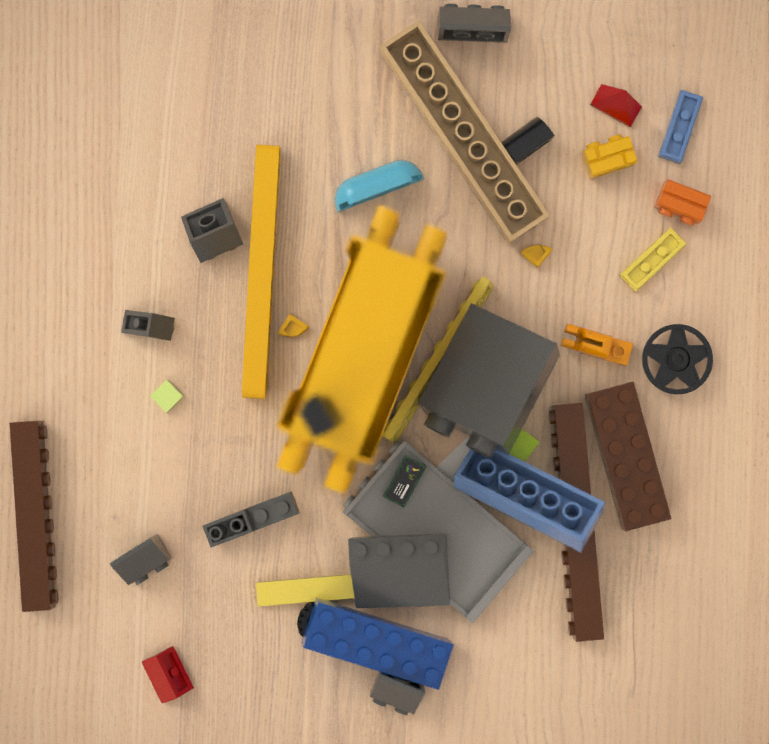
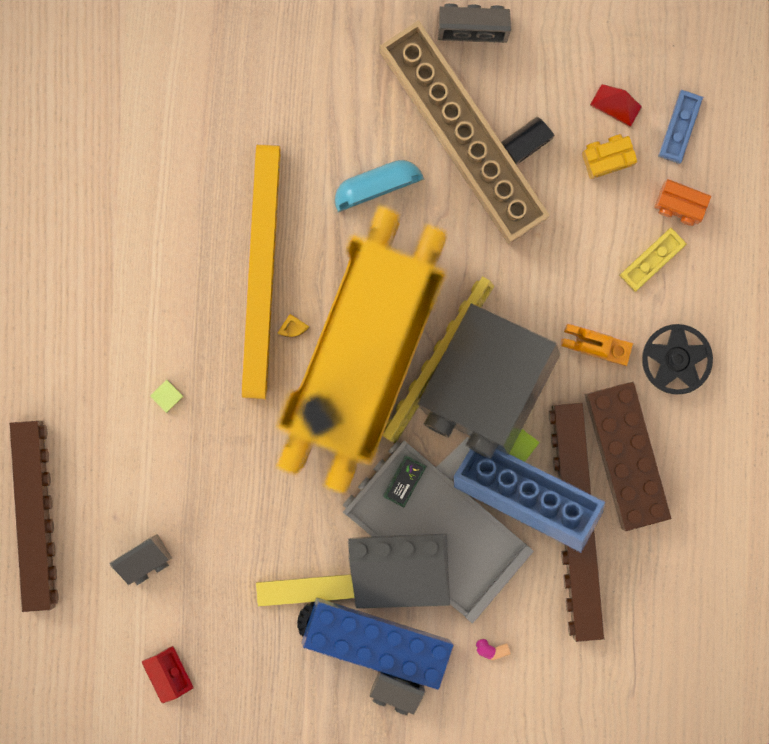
(148, 325): dark grey slope -> none
(211, 230): dark grey slope -> none
(251, 519): dark grey slope -> none
(490, 652): none -> arm
(536, 254): yellow tile -> none

